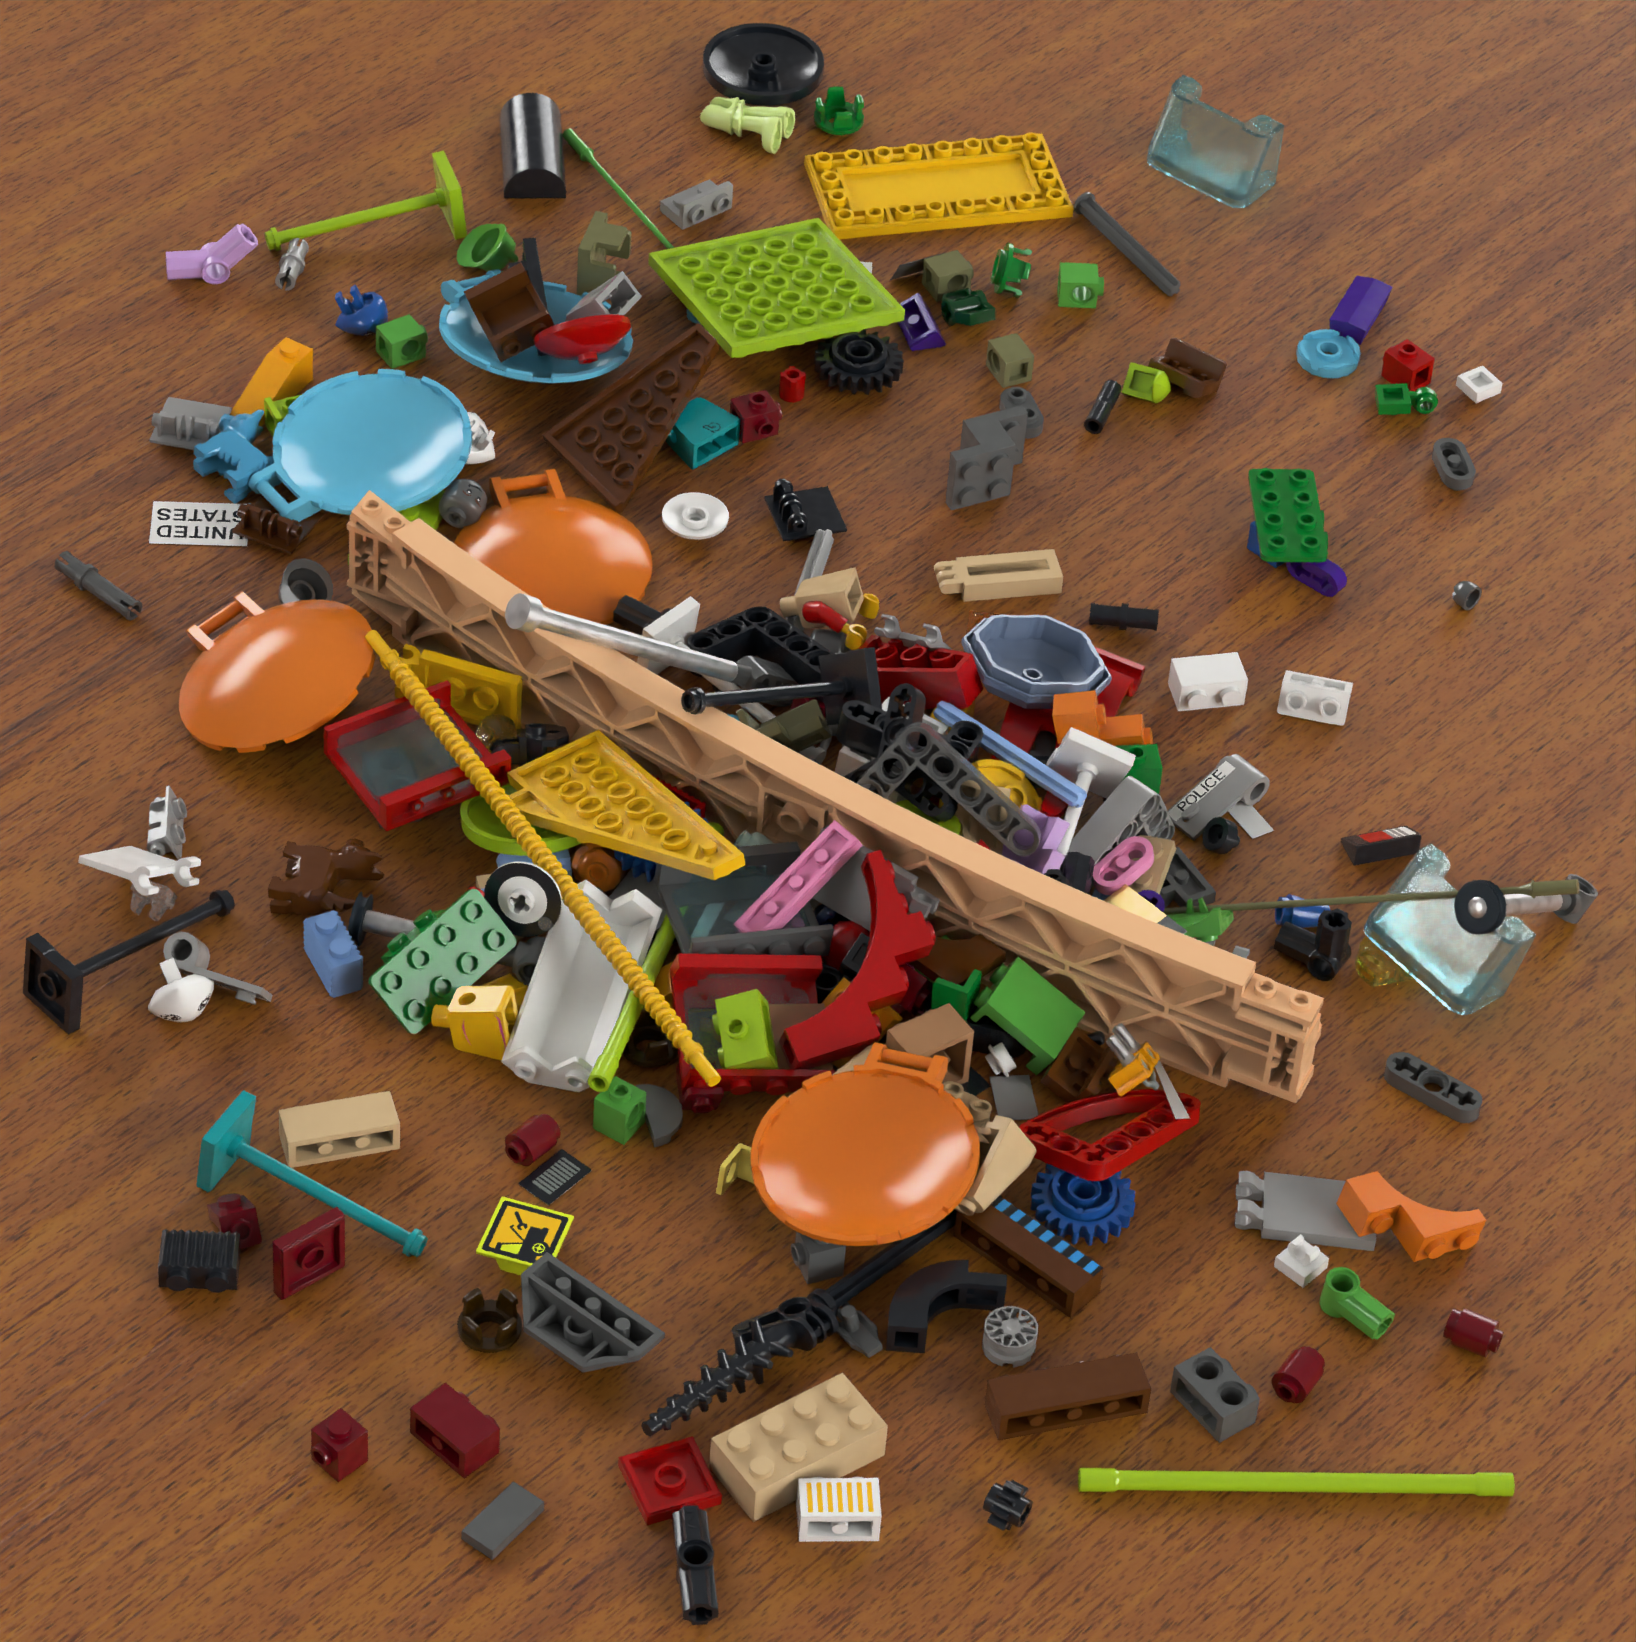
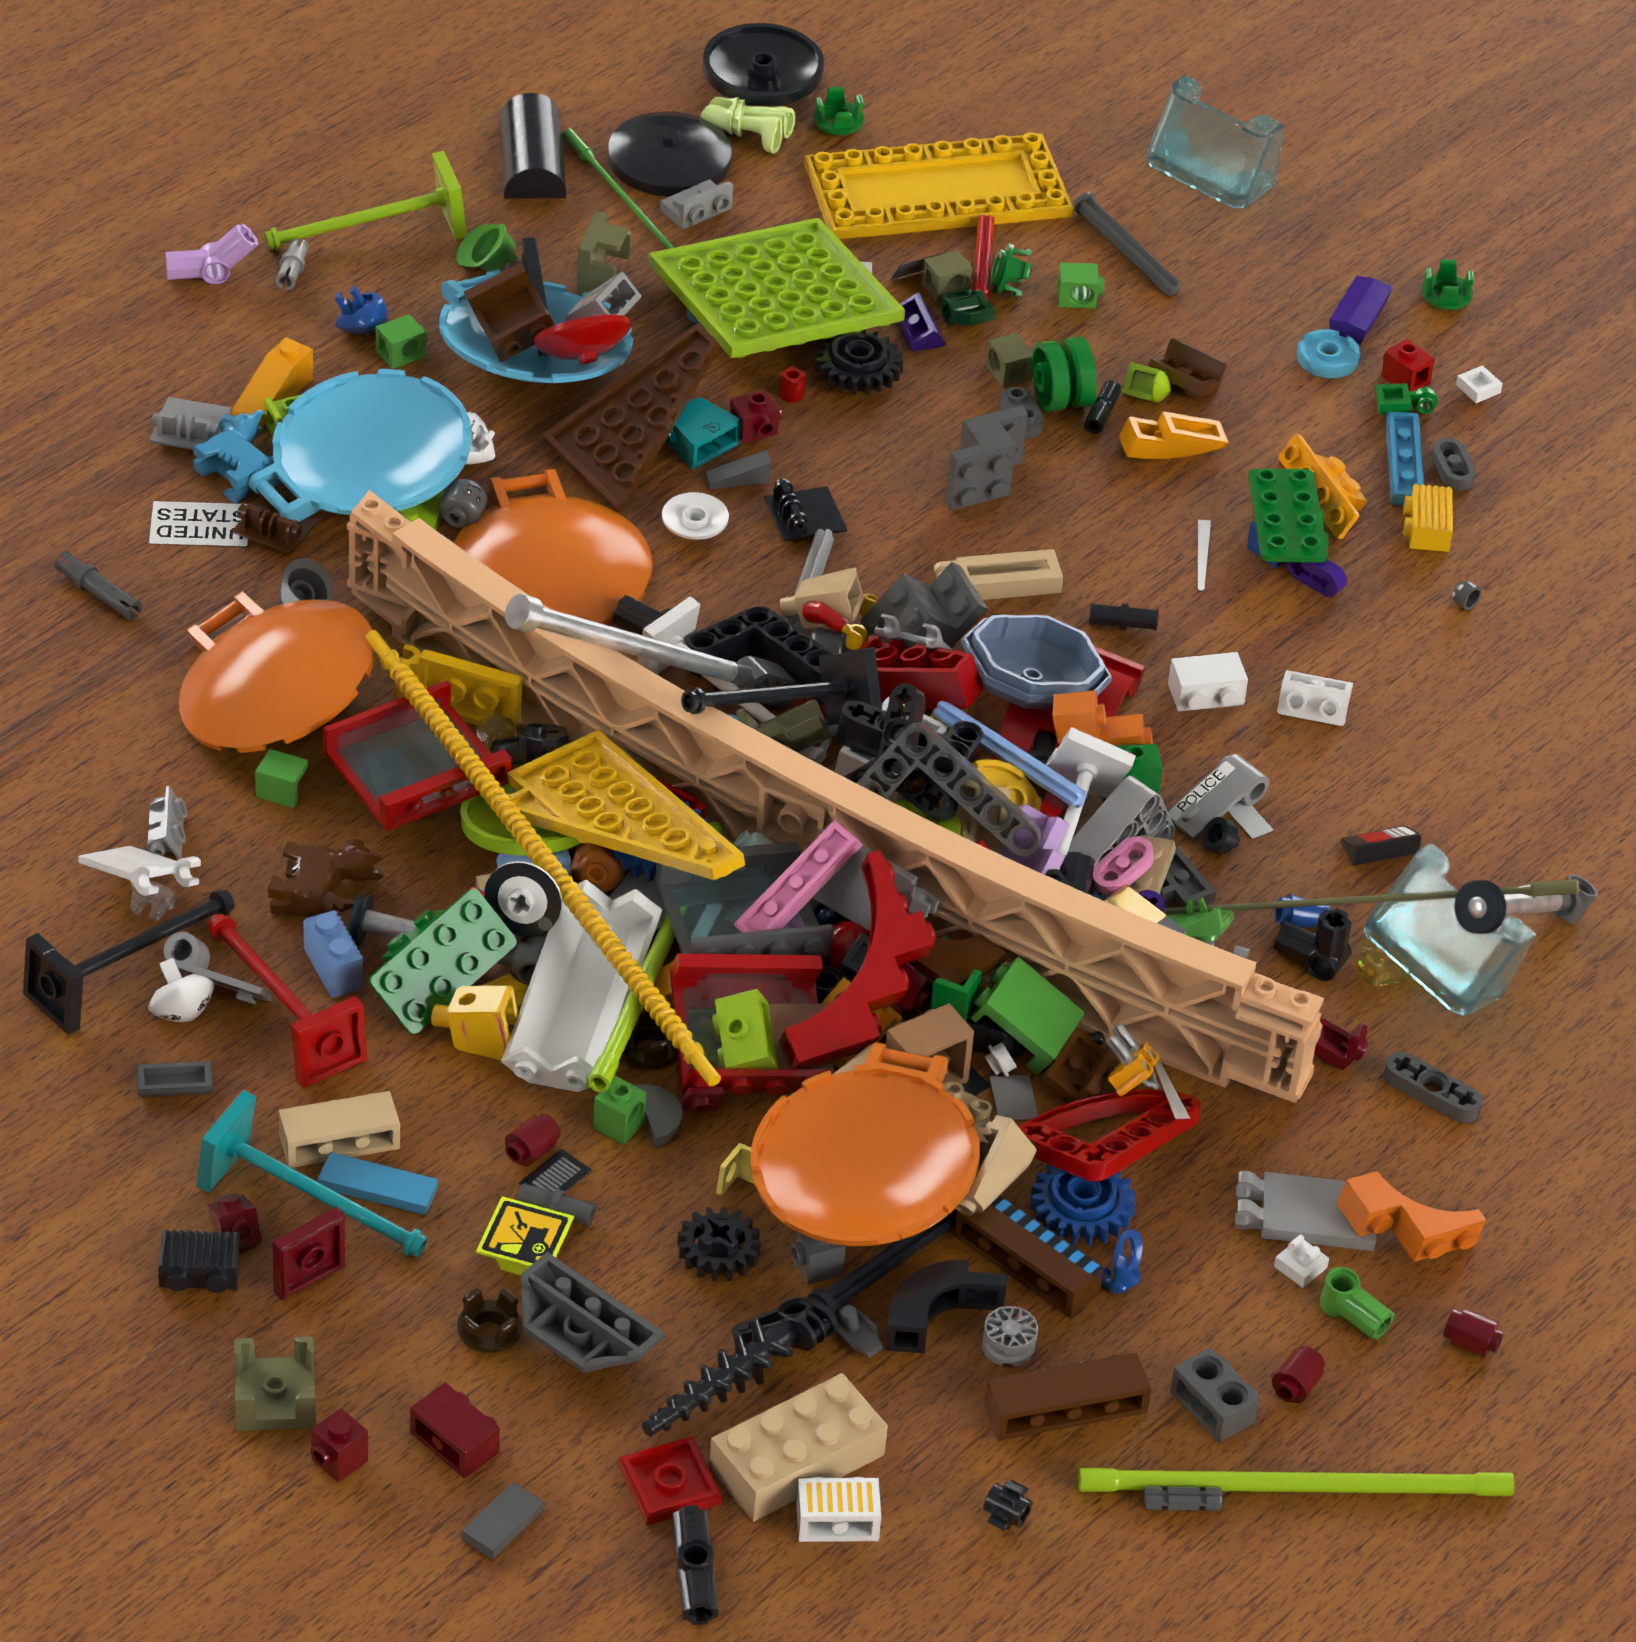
(174, 1079): none -> dark grey tile
(274, 1390): none -> olive panel
(278, 777): none -> bright green panel
(321, 1041): none -> red tile
(378, 1183): none -> dark azure tile
(558, 1201): none -> dark grey pin
(668, 152): none -> black dish
(718, 1243): none -> black gear
(742, 472): none -> dark grey piece
(946, 603): none -> dark grey bracket
(983, 254): none -> red axle
(1064, 374): none -> green wheel
(1124, 1275): none -> blue piece
(1171, 436): none -> light orange slope
(1183, 1498): none -> dark grey axle
(1203, 544): none -> white sticker
(1337, 492): none -> light orange bracket
(1341, 1046): none -> dark red bracket
(1403, 454): none -> dark azure tile
(1429, 518): none -> yellow brick
(1454, 290): none -> green piece

